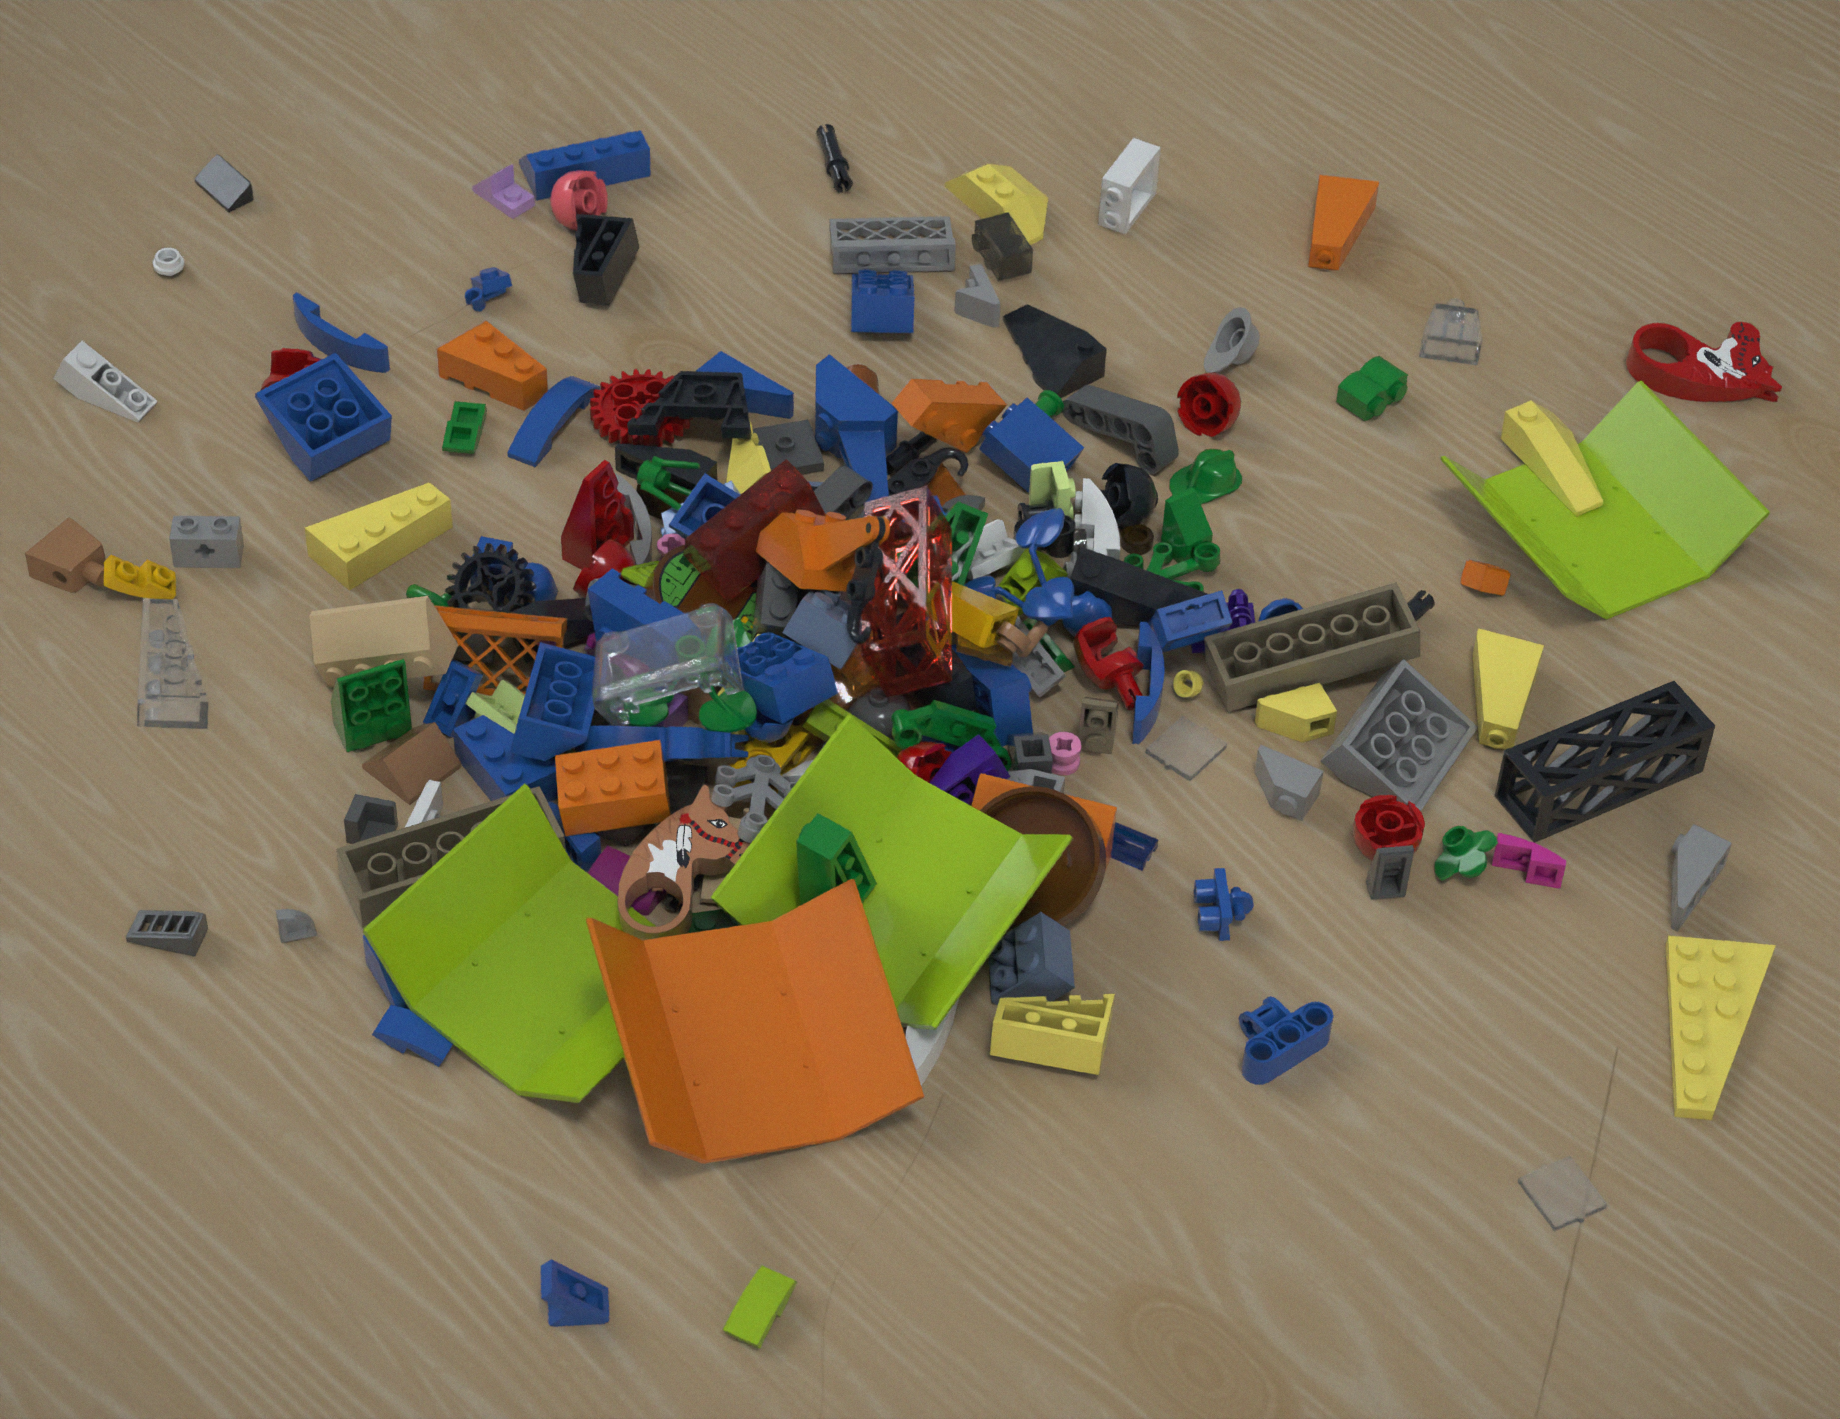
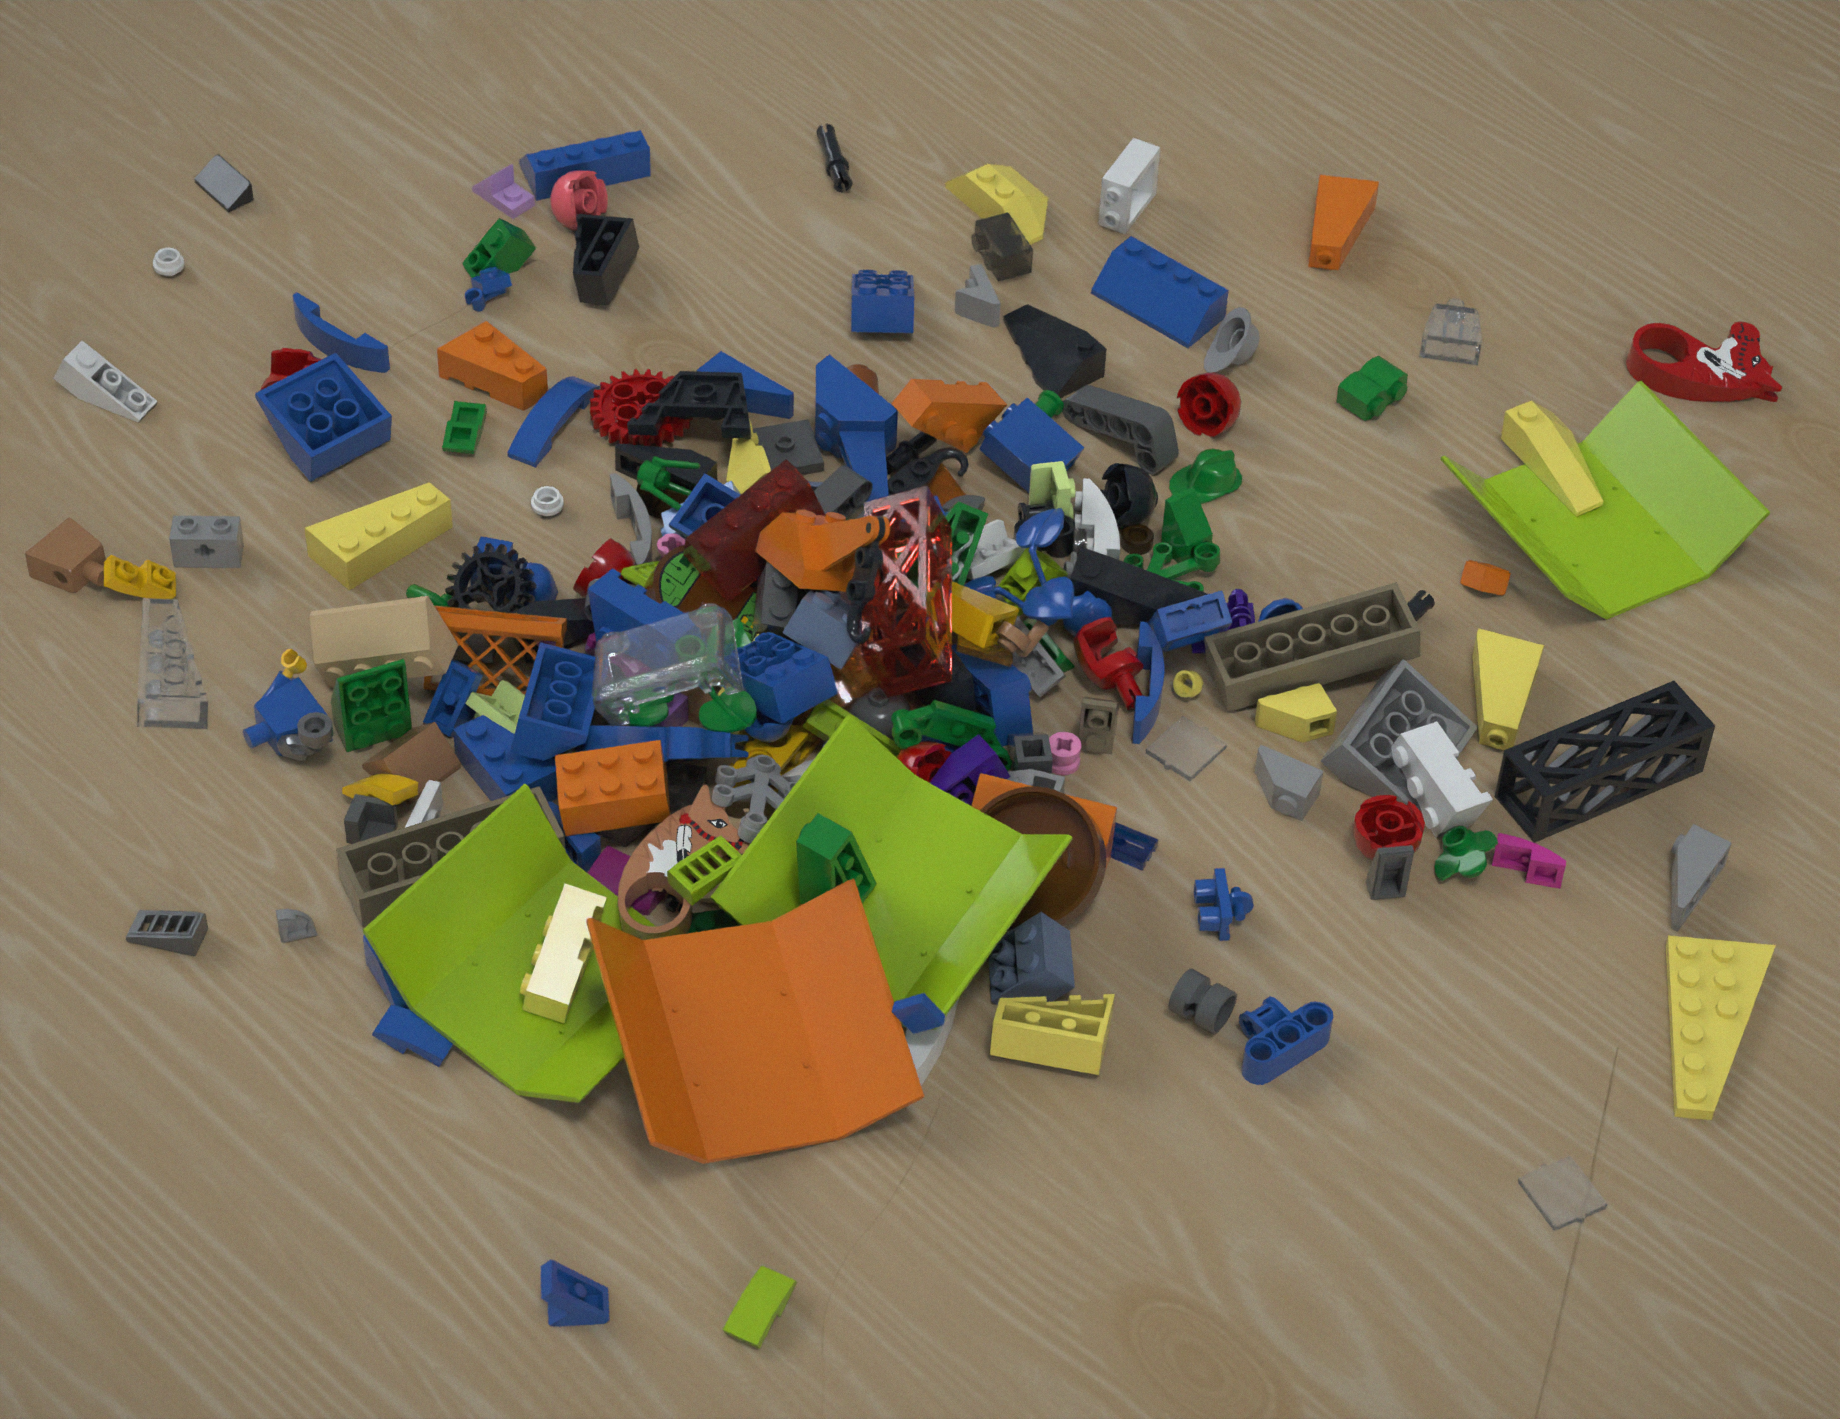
(290, 715): none -> torso
(386, 787): none -> yellow slope
(501, 247): none -> green slope
(547, 501): none -> white plate
(563, 955): none -> wedge
(596, 517): red wedge -> none
(695, 891): none -> lime slope
(885, 254): light grey fence -> none
(918, 1013): none -> blue tile
(1161, 292): none -> blue slope
(1205, 1002): none -> dark grey wheel
(1438, 779): none -> white wedge

